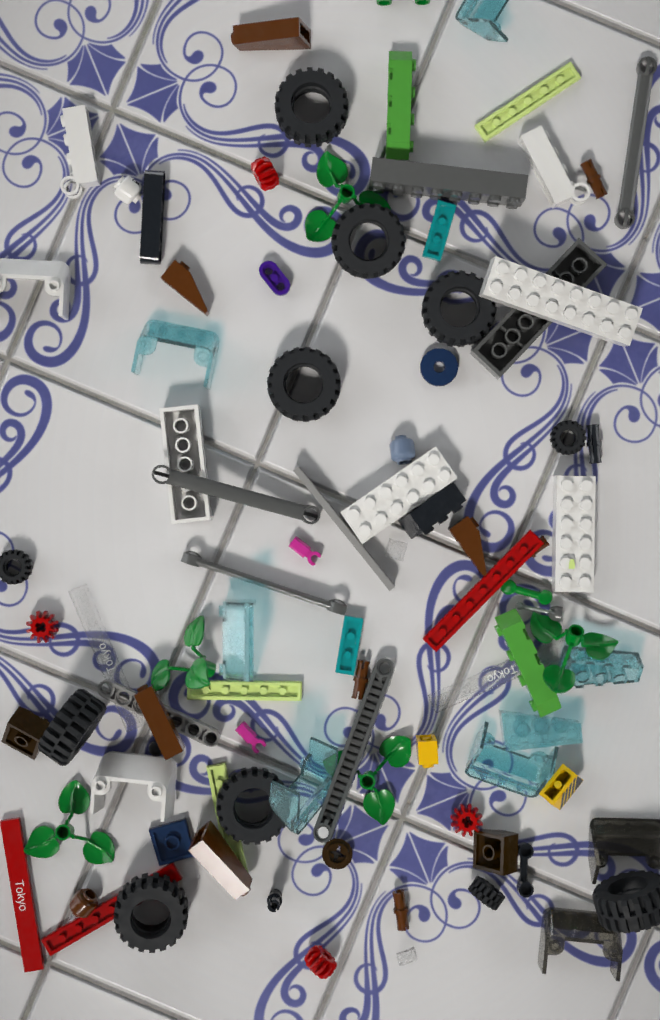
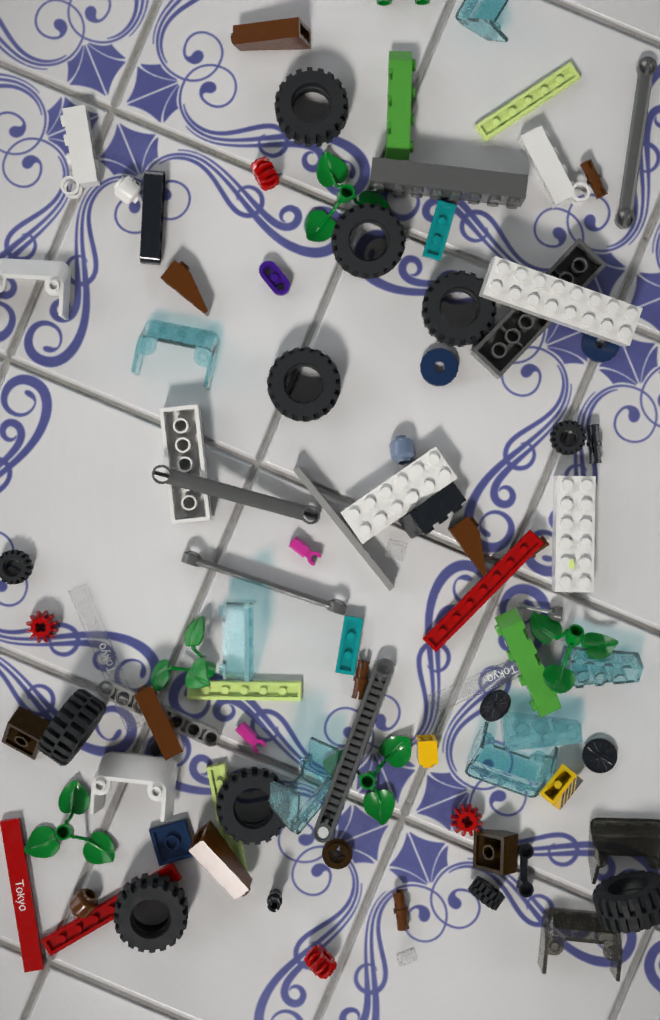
(495, 705): none -> black wheel
(543, 596): green bar -> none
(595, 354): none -> dark blue tile
(599, 755): none -> black wheel

